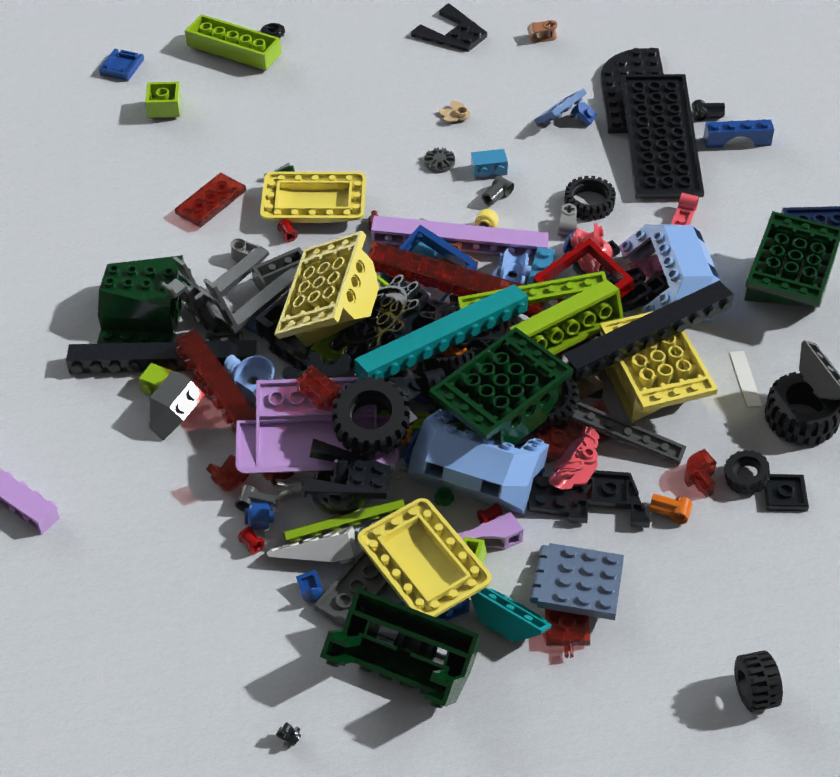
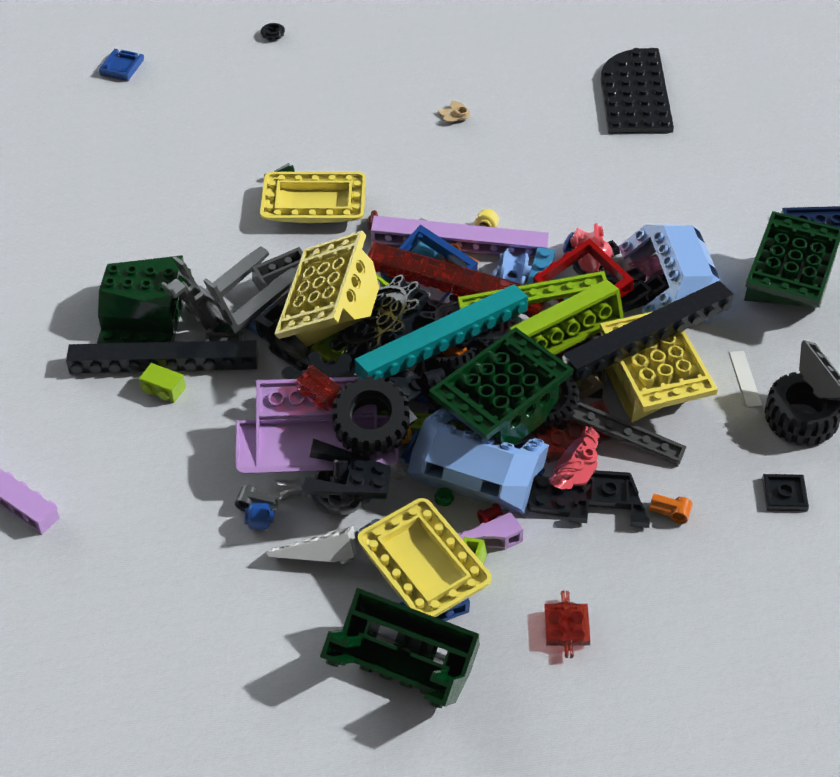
(163, 99): lime brick -> none
(173, 402): dark grey wedge -> none
(210, 199): clear red plate -> none
(218, 385): clear red brick -> none
(227, 475): clear red brick -> none
(233, 42): lime brick -> none
(241, 248): light grey piece -> none
(251, 540): red bush -> none
(252, 368): light blue piece -> none
(287, 230): red bush -> none
(289, 734): black plate -> none
(310, 586): blue plate -> none
(334, 523): lime plate -> none
(339, 596): dark grey plate -> none
(439, 158): dark grey wheel -> none
(463, 36): black wing -> none
(489, 163): dark azure brick -> none
(499, 188): dark grey piece -> none
(507, 616): teal wedge -> none
(542, 31): nougat piece -> none
(562, 106): medium blue plate -> none
(568, 220): light grey piece -> none
(577, 581): sand blue hinge -> none
(584, 113): blue plate -> none
(594, 185): black tyre -> none
(661, 136): black plate -> none
(686, 209): coral plate -> none
(699, 471): clear red brick -> none
(703, 110): black piece -> none
(719, 133): blue arch -> none
(747, 485): black tyre -> none
(758, 681): black tyre -> none

